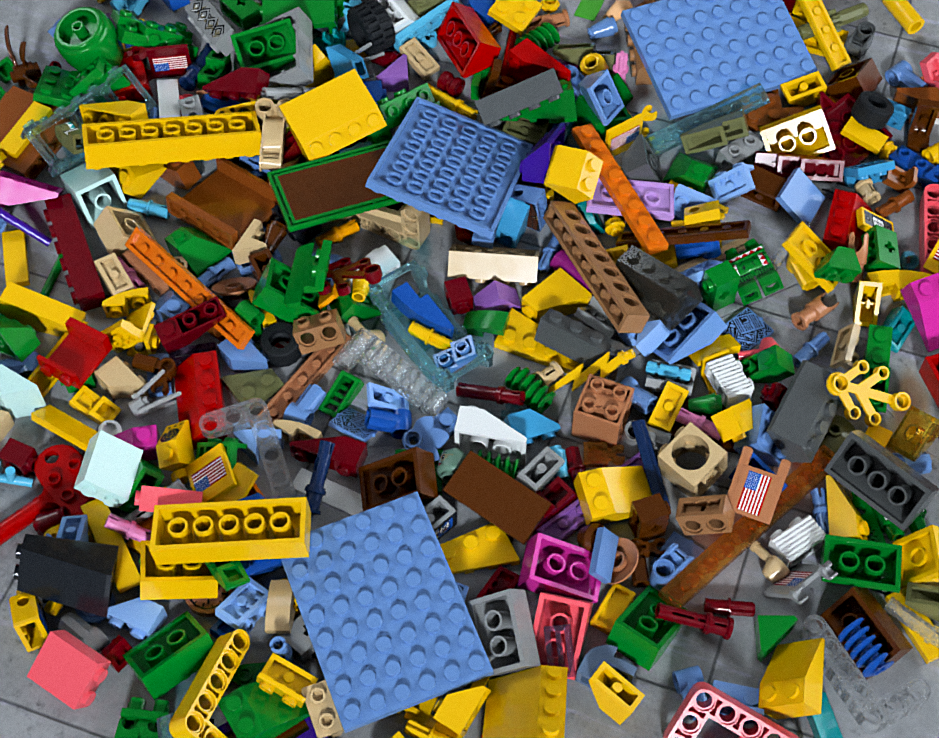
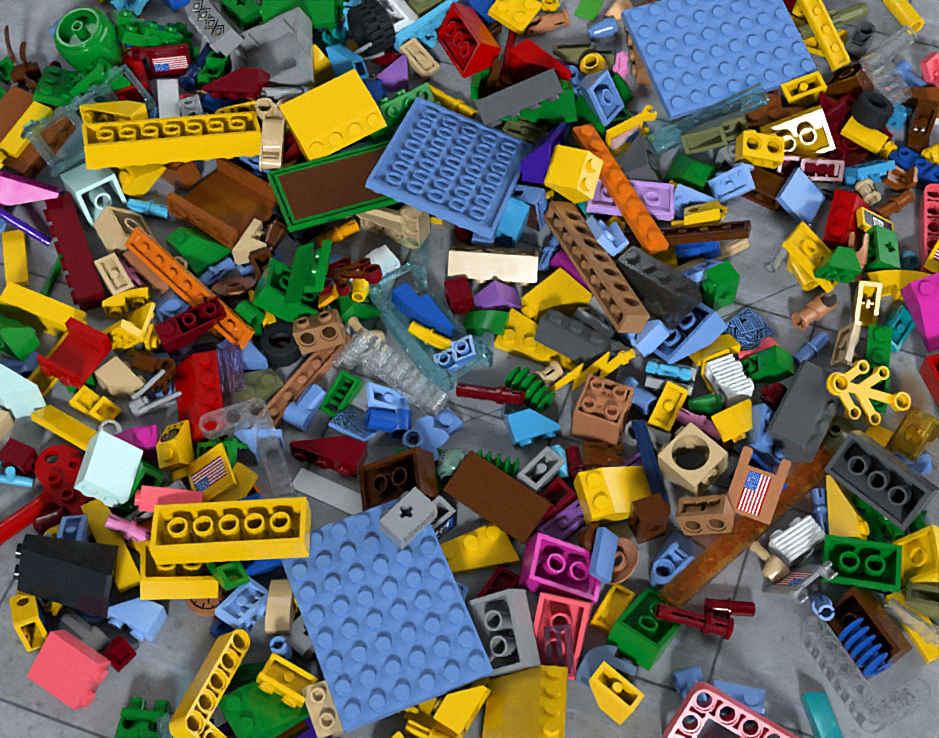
(69, 136): olive leg -> none
(170, 655): green slope -> none
(228, 370): none -> clear purple tile
(266, 46): green slope -> none
(295, 430): tan slope -> none
(315, 489): dark blue pin -> none
(404, 530): none -> light grey brick
(451, 84): dark red wheel -> none
(481, 430): white slope -> none
(542, 36): green piece -> none
(610, 237): none -> light blue bracket
(646, 549): reddish brown bar -> none
(751, 264): green hips -> none
(759, 154): none -> yellow brick
(771, 631): green slope -> none
(793, 680): yellow slope -> none
(819, 605): none -> medium blue pin
(881, 69): none -> clear beam

